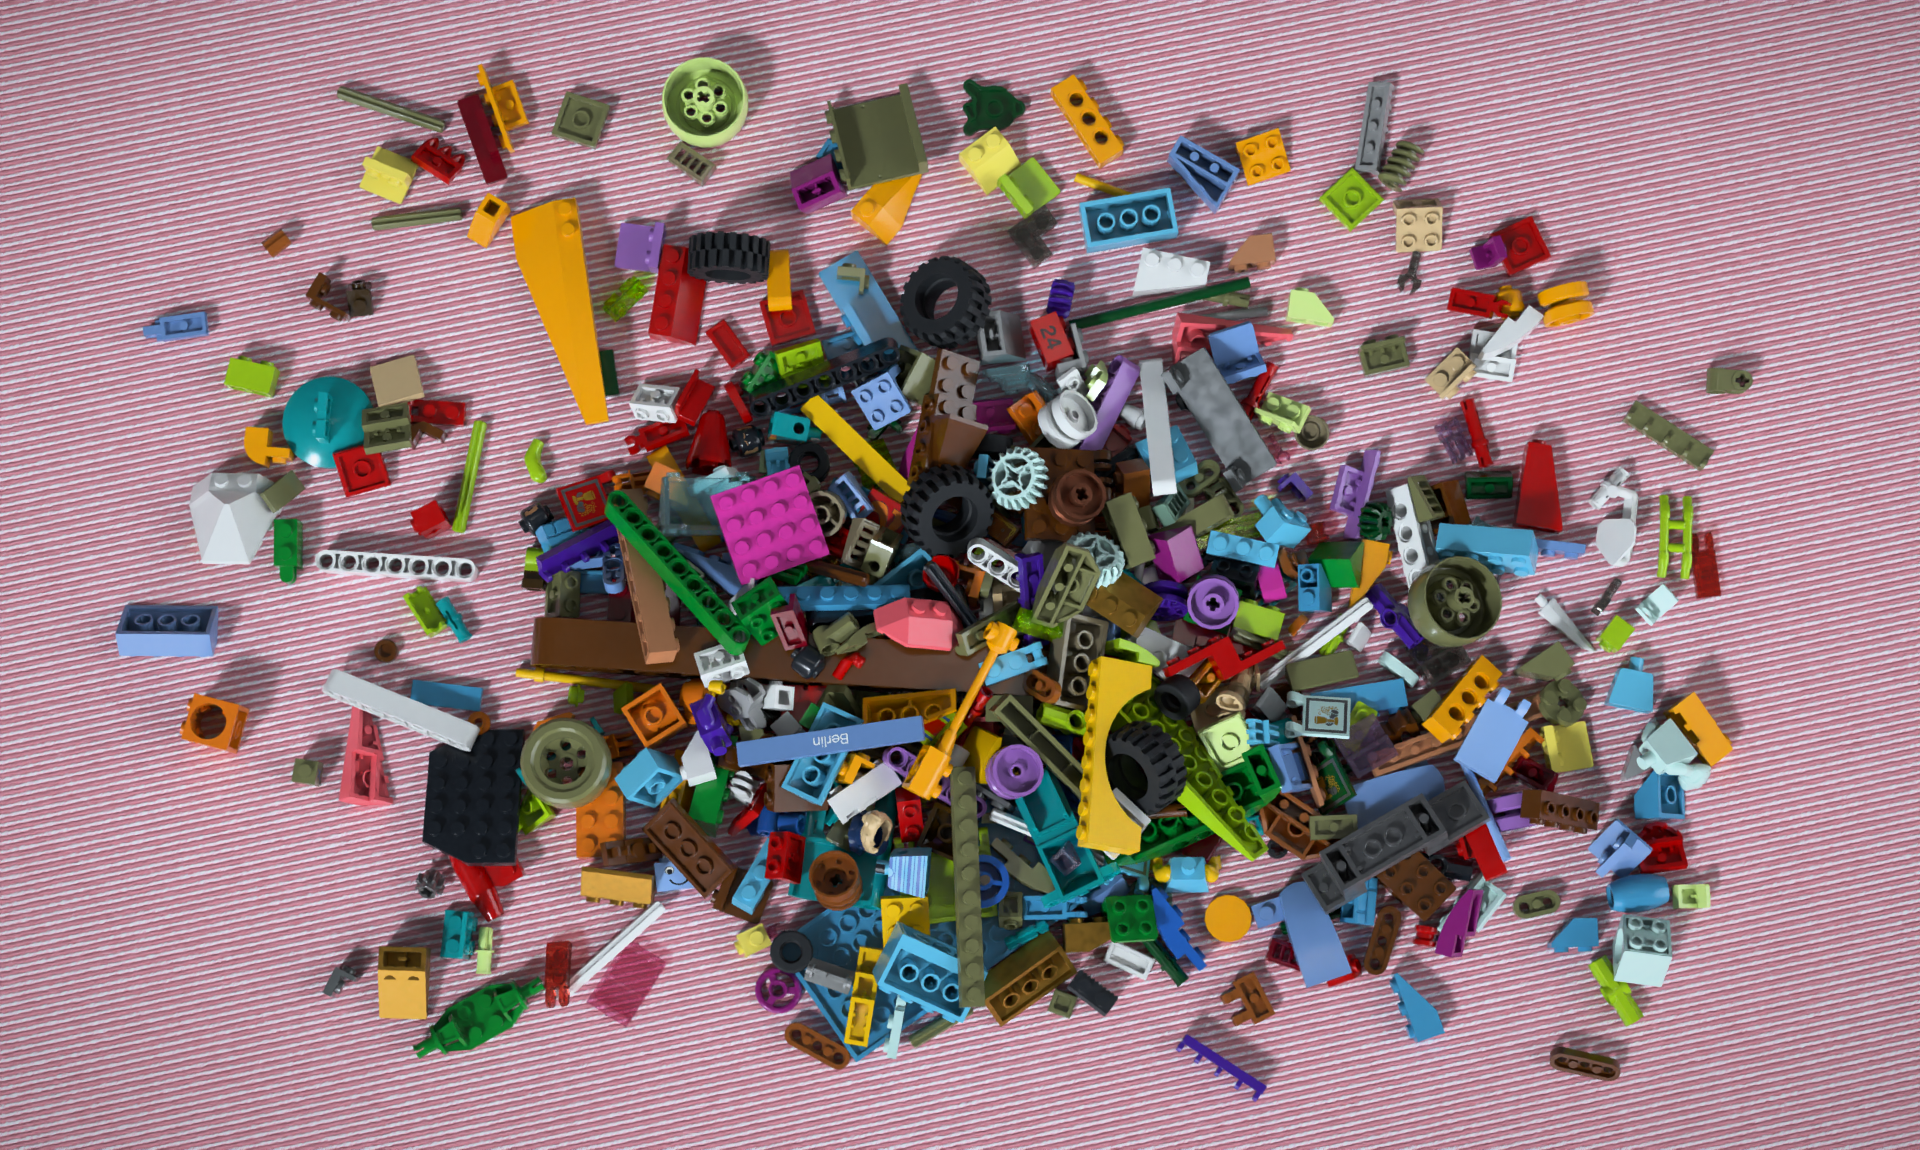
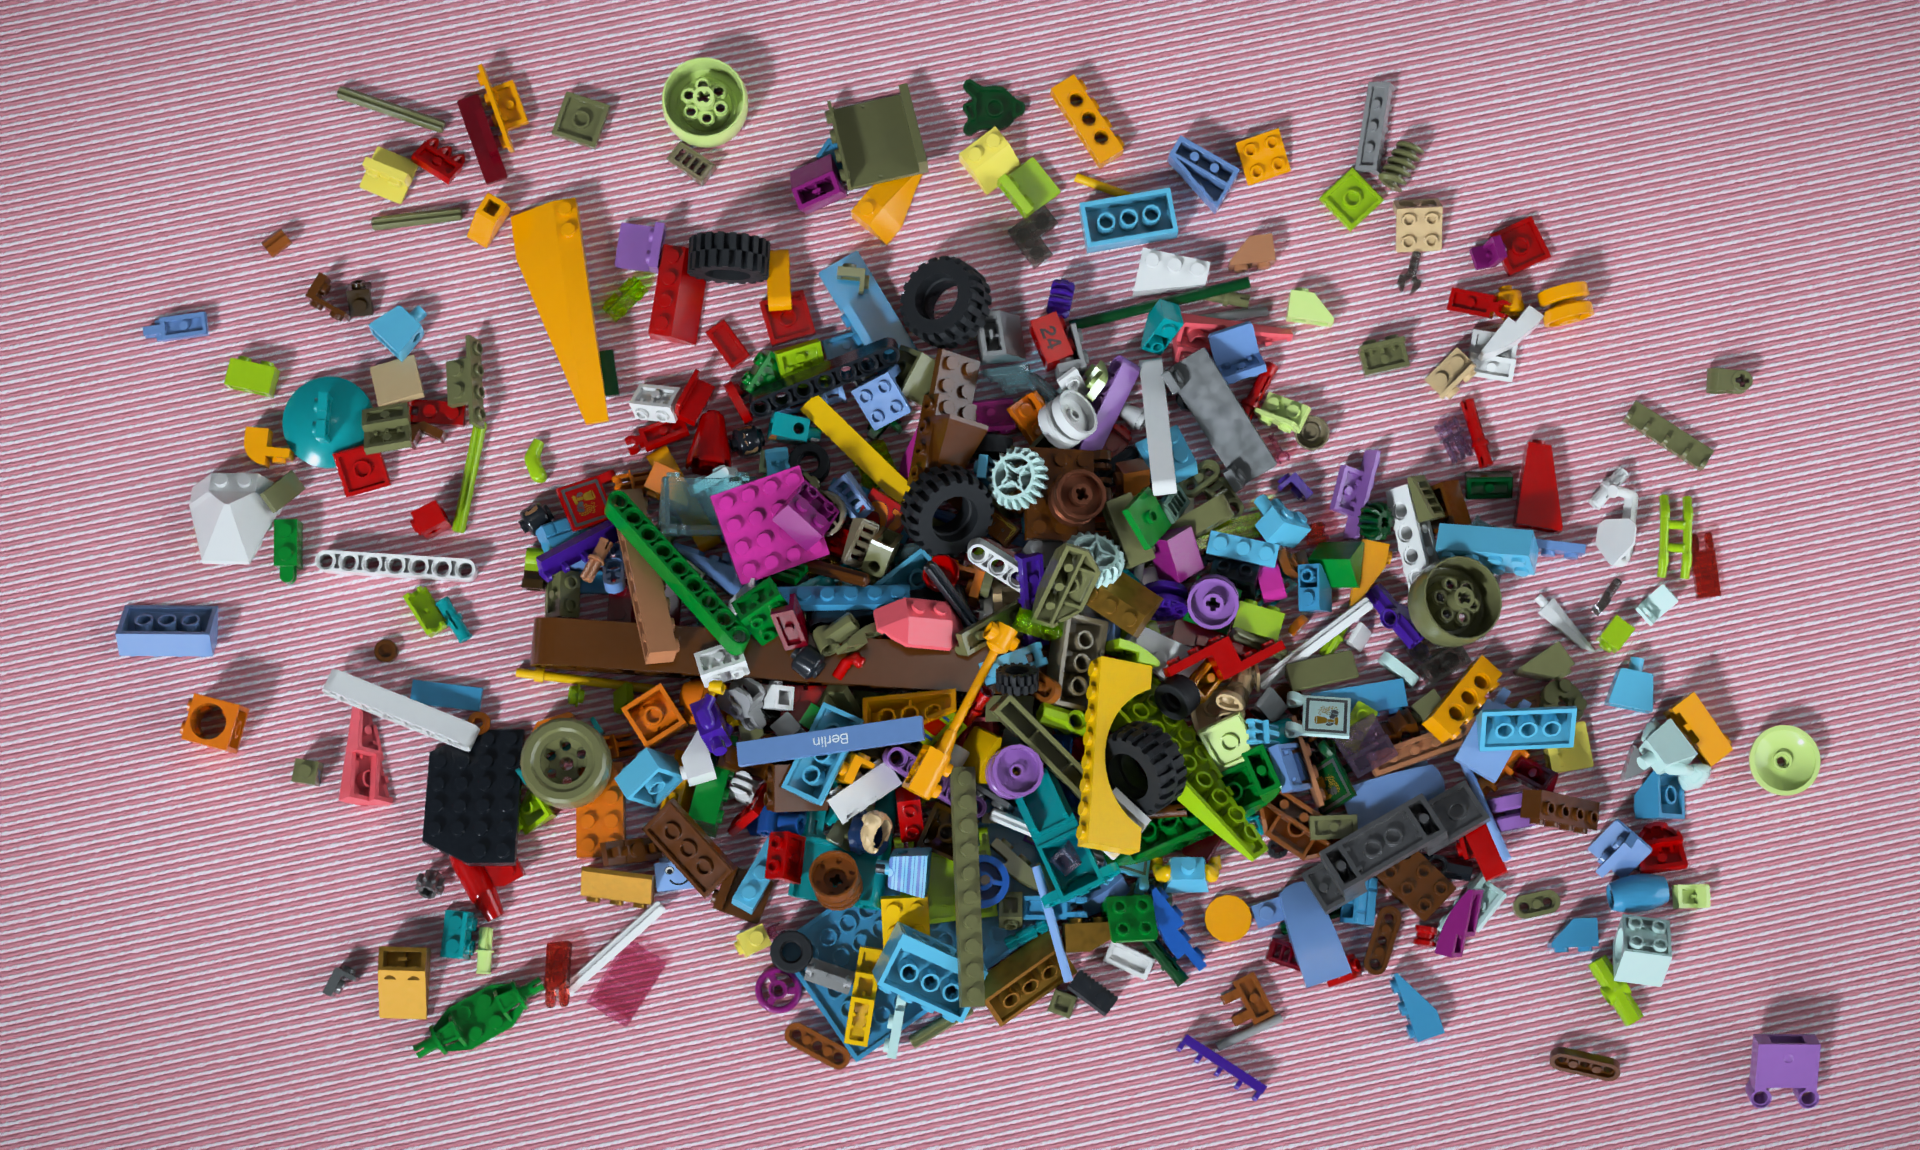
(399, 330): none -> medium azure torso
(465, 382): none -> olive bracket
(596, 560): none -> nougat axle
(806, 515): none -> magenta slope
(1017, 679): none -> black tyre
(1053, 926): none -> light blue piece
(1146, 518): none -> green plate
(1161, 326): none -> teal slope
(1248, 1032): none -> light grey bar
(1526, 728): none -> medium azure slope
(1784, 1063): none -> medium lavender piece
(1799, 756): none -> yellowish green dish

